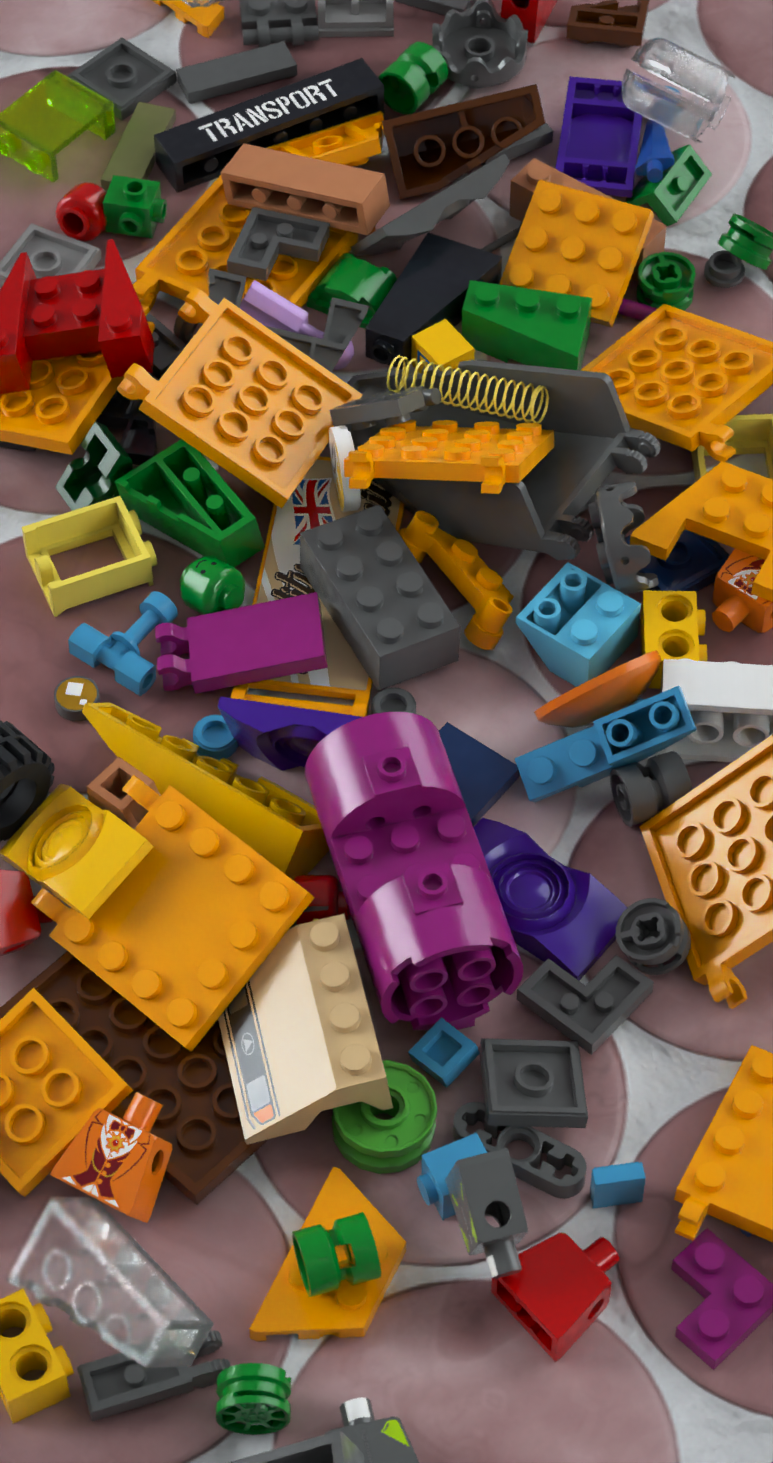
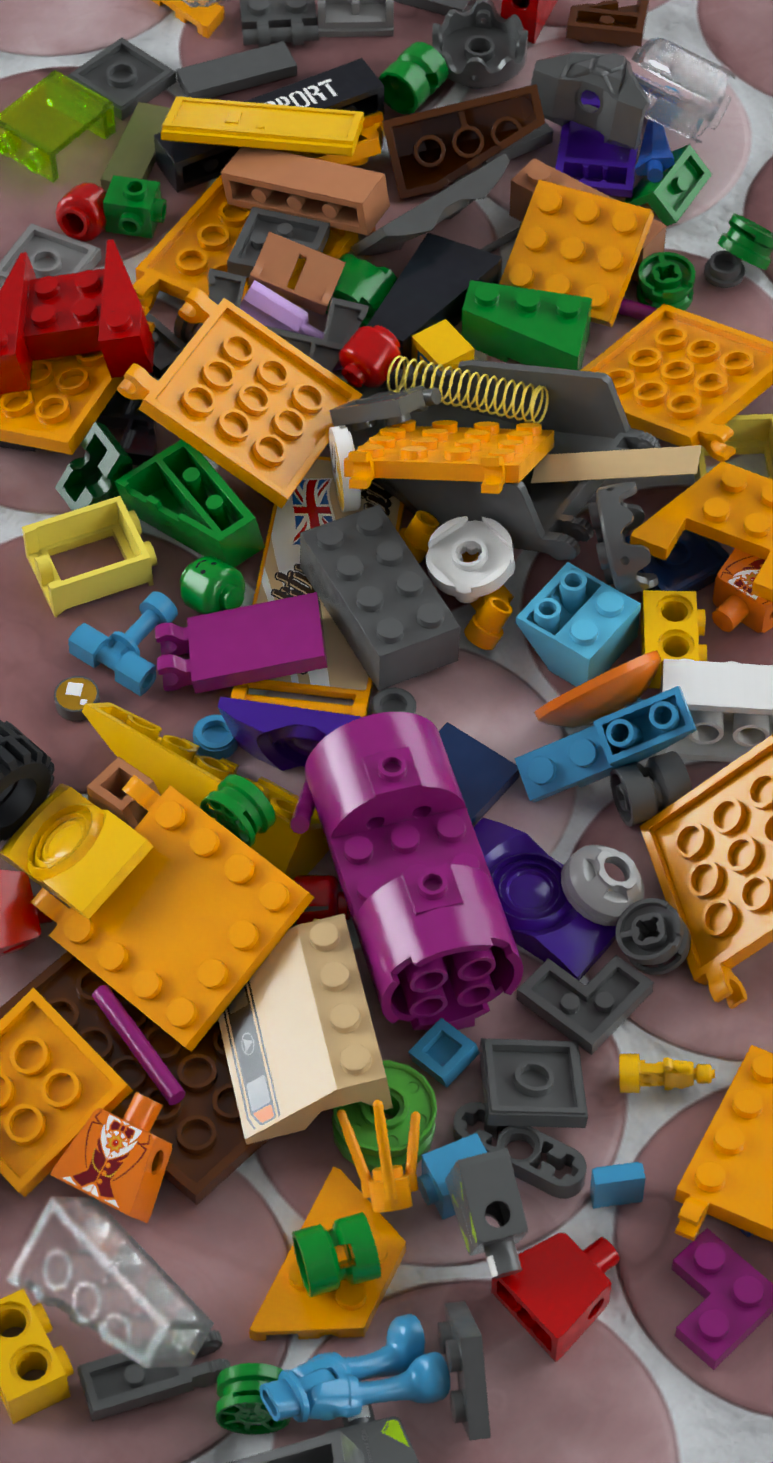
(138, 1045): none -> magenta bar
(240, 808): none -> green wheel
(263, 126): none -> yellow piece
(304, 811): none -> magenta bar
(315, 282): none -> nougat piece
(331, 1386): none -> dark azure piece
(368, 356): none -> red head
(389, 1187): none -> light orange plant
(463, 1346): none -> dark grey plate
(475, 578): none -> white plate
(594, 891): none -> light grey piece
(611, 77): none -> dark grey piece
(617, 464): none -> tan sticker
(669, 1073): none -> yellow piece

